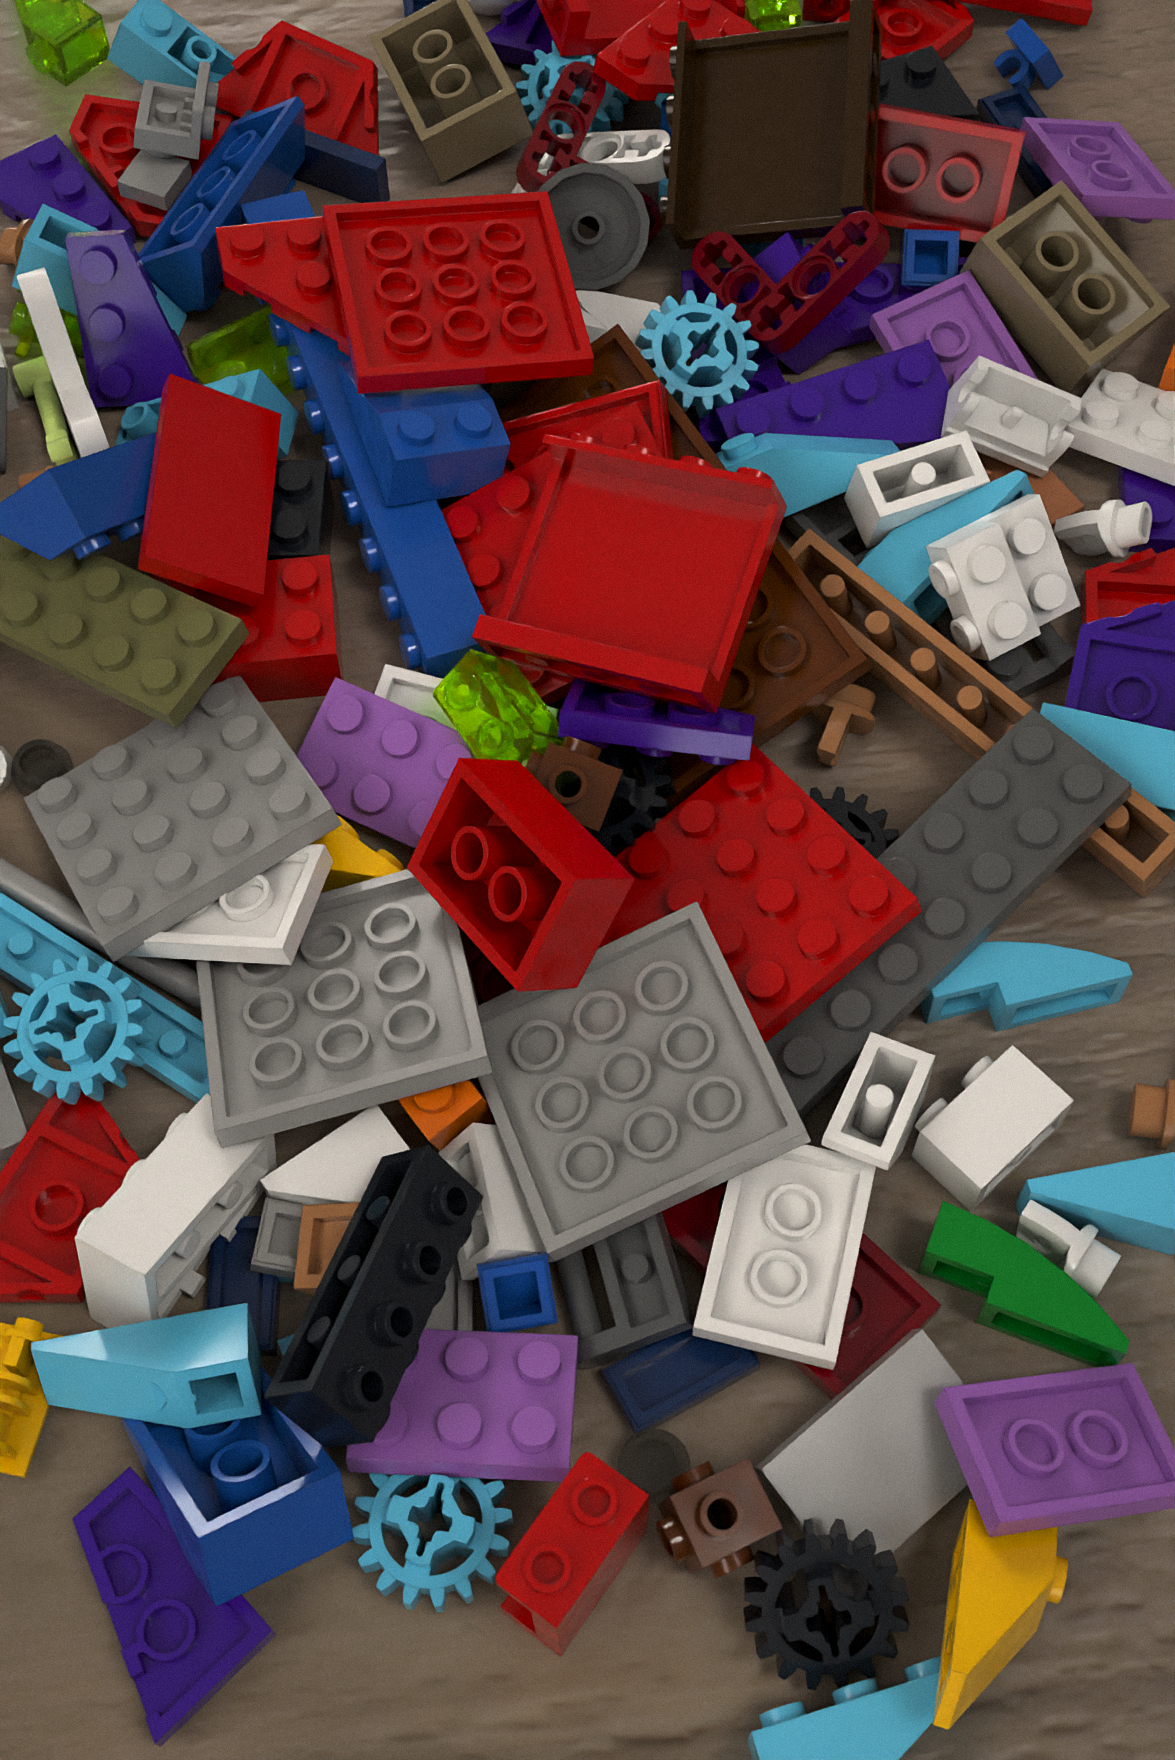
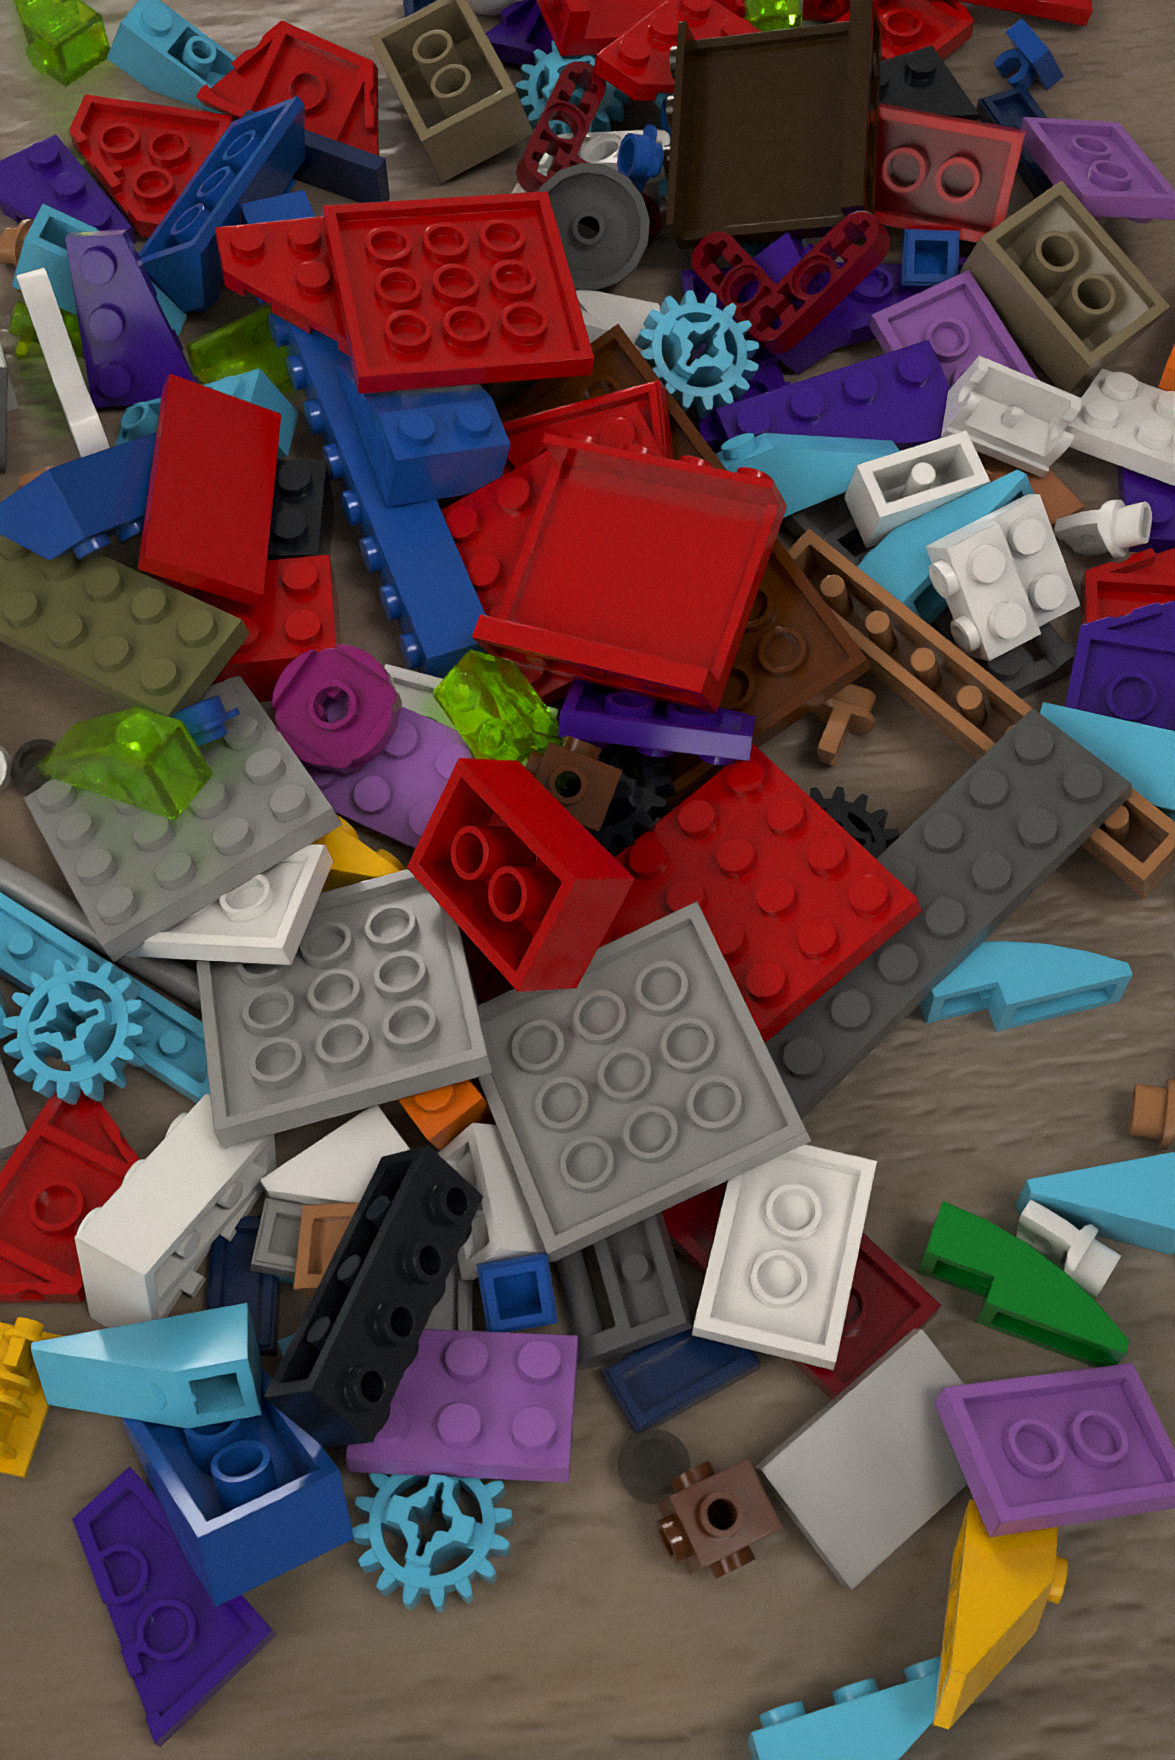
(35, 380): yellowish green brick -> none
(131, 759): none -> clear neon green slope
(155, 179): light grey tile -> none
(176, 117): light grey bracket -> none
(206, 719): none -> blue plate
(331, 673): none -> magenta plate
(573, 1552): red panel -> none
(640, 157): none -> blue plate
(790, 1612): black gear -> none
(880, 1102): white slope -> none
(989, 1126): white brick -> none

